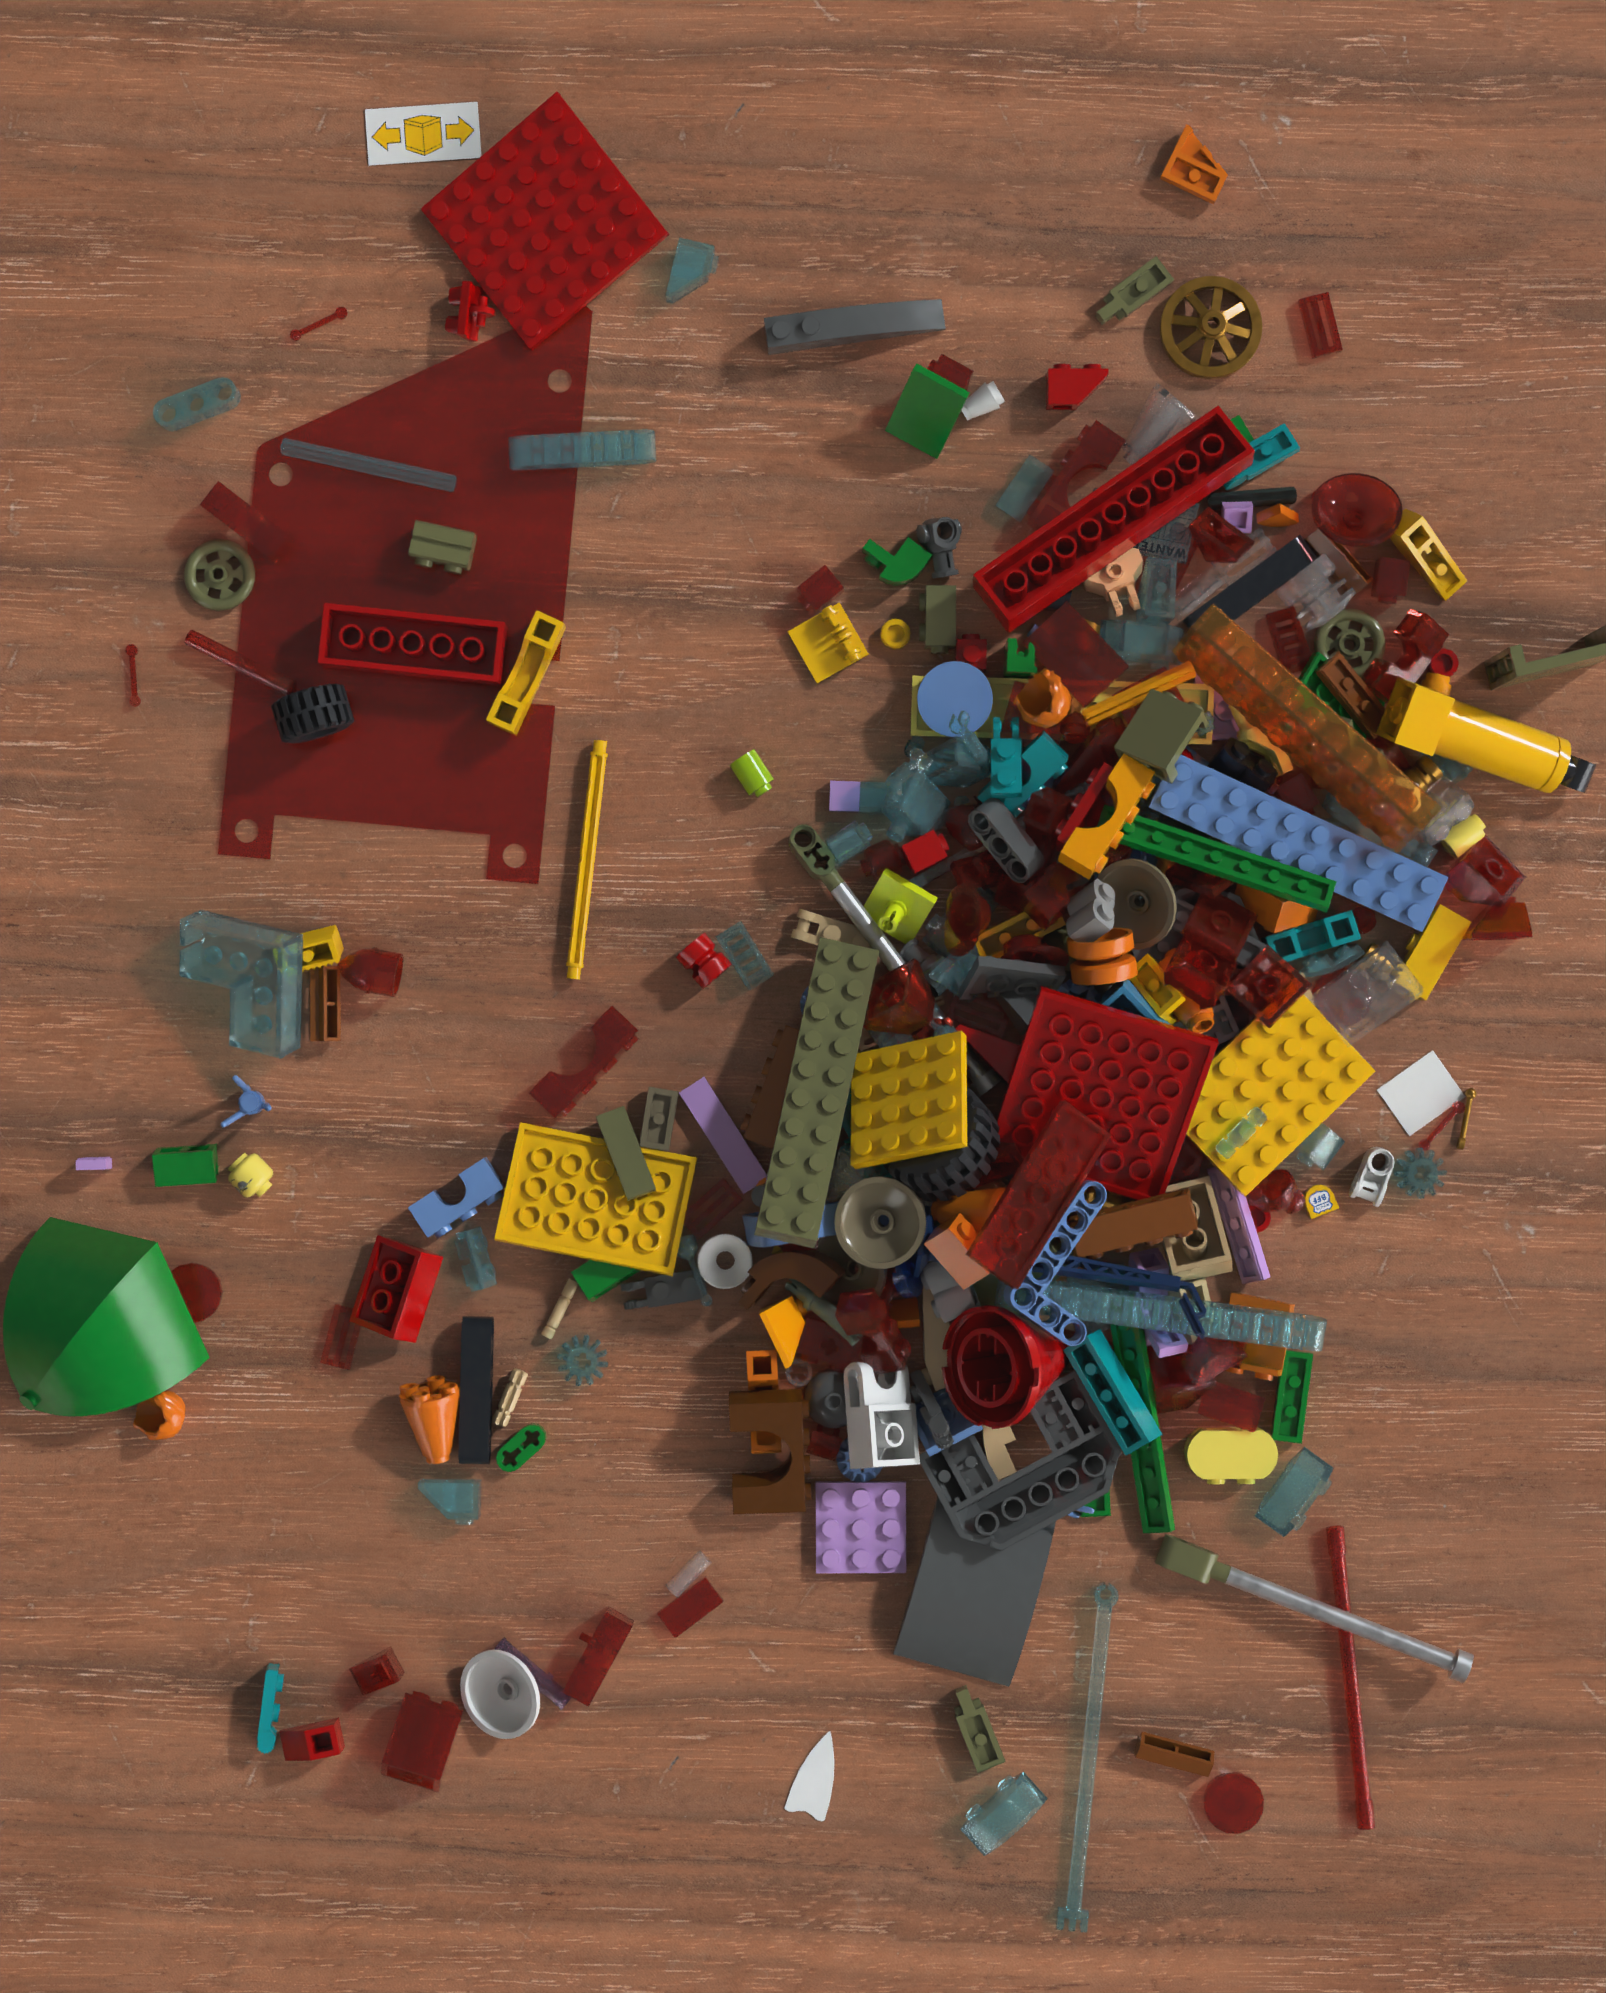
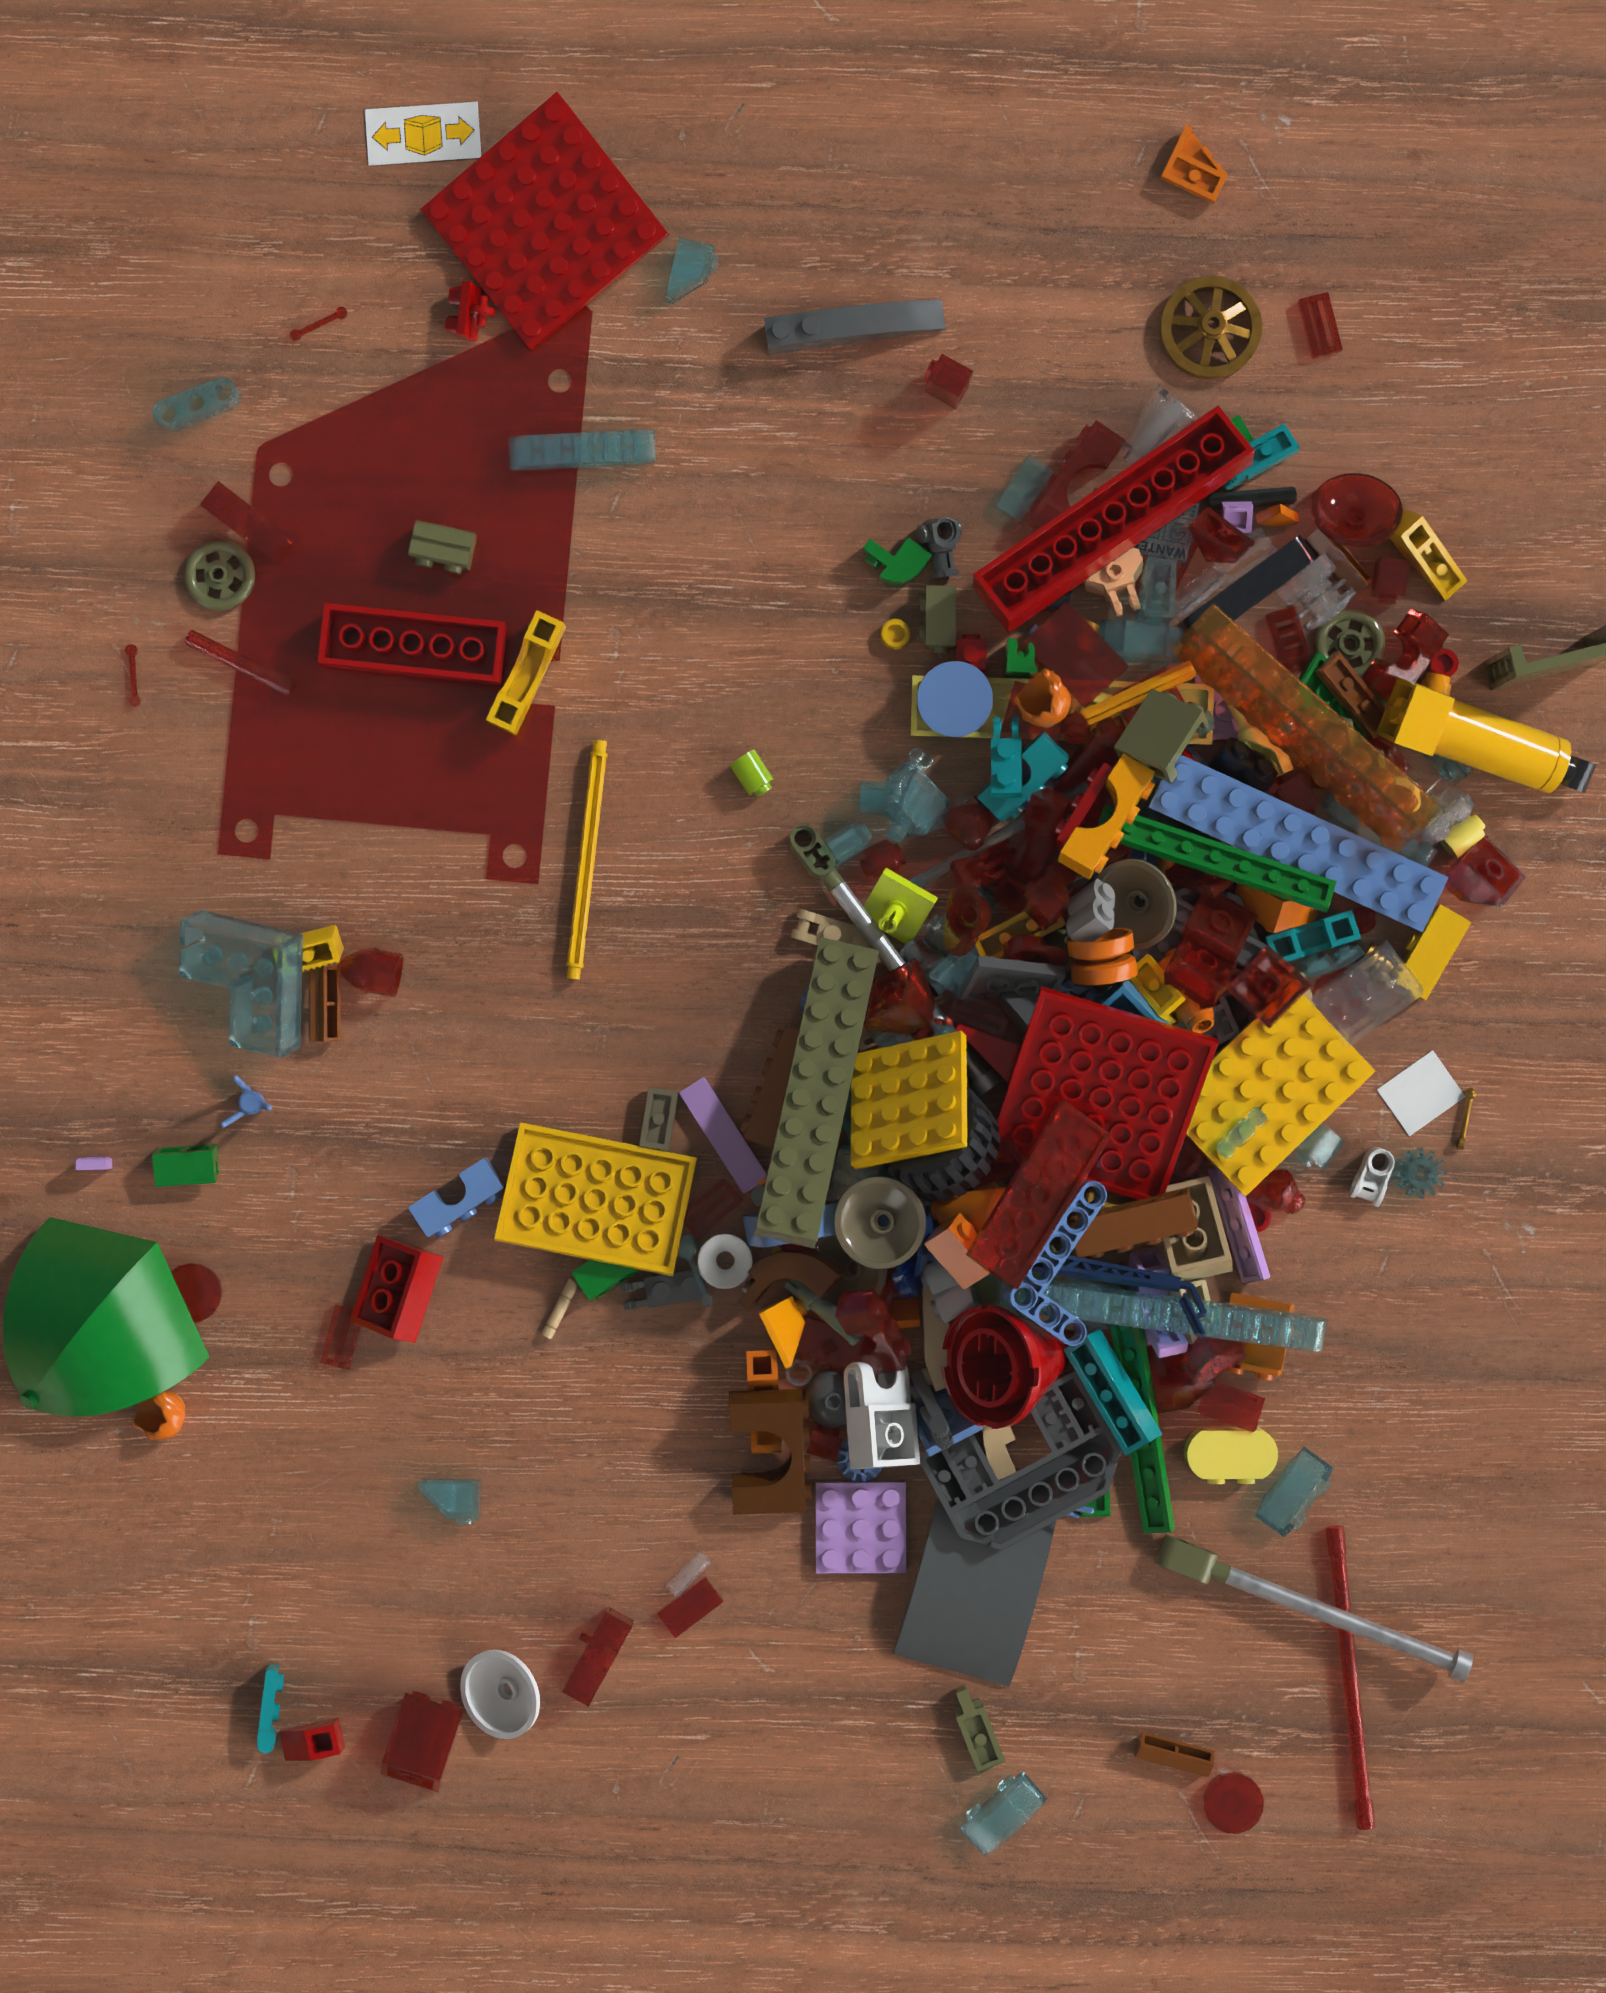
(250, 1175): light yellow head -> none
(312, 713): black tyre -> none
(368, 464): clear light blue axle -> none
(377, 1671): clear red slope -> none
(432, 1415): orange cone -> none
(476, 1390): black beam -> none
(480, 1272): clear light blue hinge -> none
(509, 1397): tan axle -> none
(516, 1441): green beam -> none
(544, 1681): clear purple pin -> none
(591, 1354): clear light blue gear -> none
(612, 1035): clear red arch -> none
(625, 1153): olive tile -> none
(703, 960): red wheel -> none
(757, 977): clear light blue slope -> none
(814, 1781): white sticker -> none
(819, 590): clear red brick -> none
(828, 642): yellow hinge -> none
(844, 796): lavender tile -> none
(925, 852): red brick -> none
(927, 411): green tile -> none
(959, 760): clear light blue torso -> none
(982, 401): white cone -> none
(1006, 840): dark grey beam -> none
(1070, 387): red slope -> none
(1088, 1763): clear light blue hinge -> none
(1135, 291): olive hinge -> none
(1292, 1397): green plate -> none
(1319, 1201): tile -> none
(1424, 772): pearl gold wheel -> none
(1457, 1107): clear red hinge -> none
(1501, 923): clear red slope -> none

